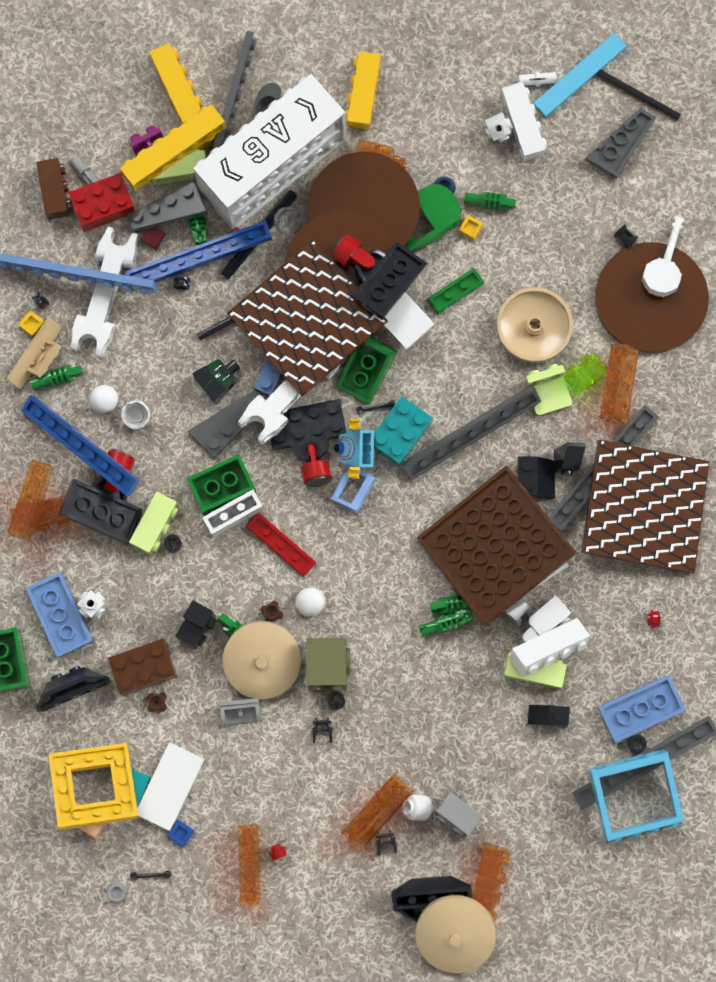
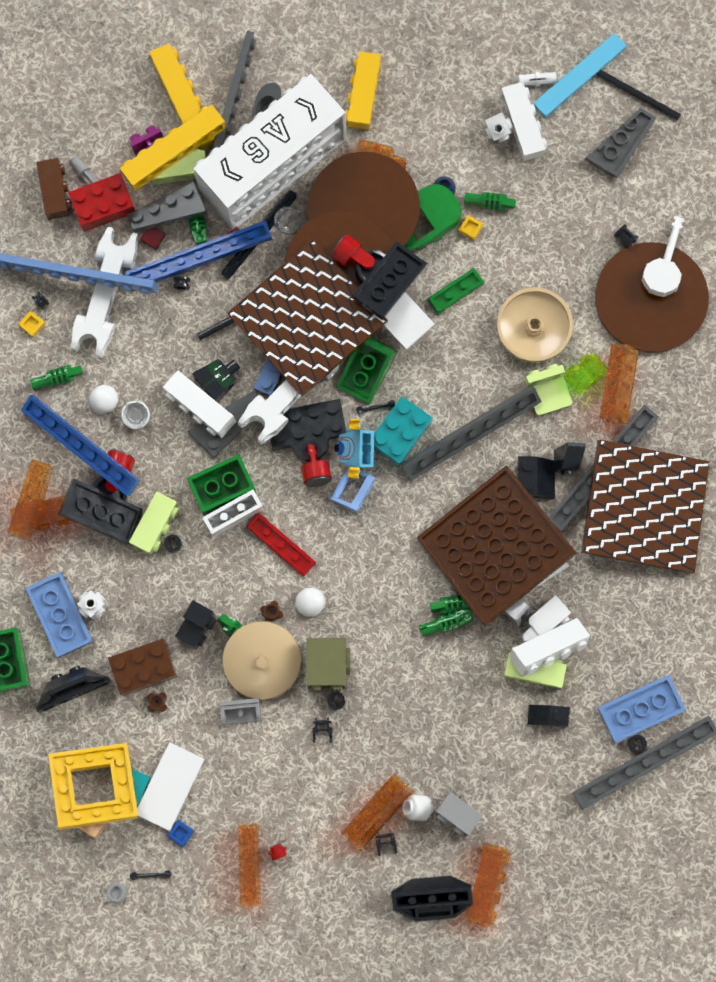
(37, 355): tan bracket -> none
(199, 404): none -> white brick
(455, 934): tan dish -> none
(625, 765): medium azure window -> none
(654, 619): red plate -> none

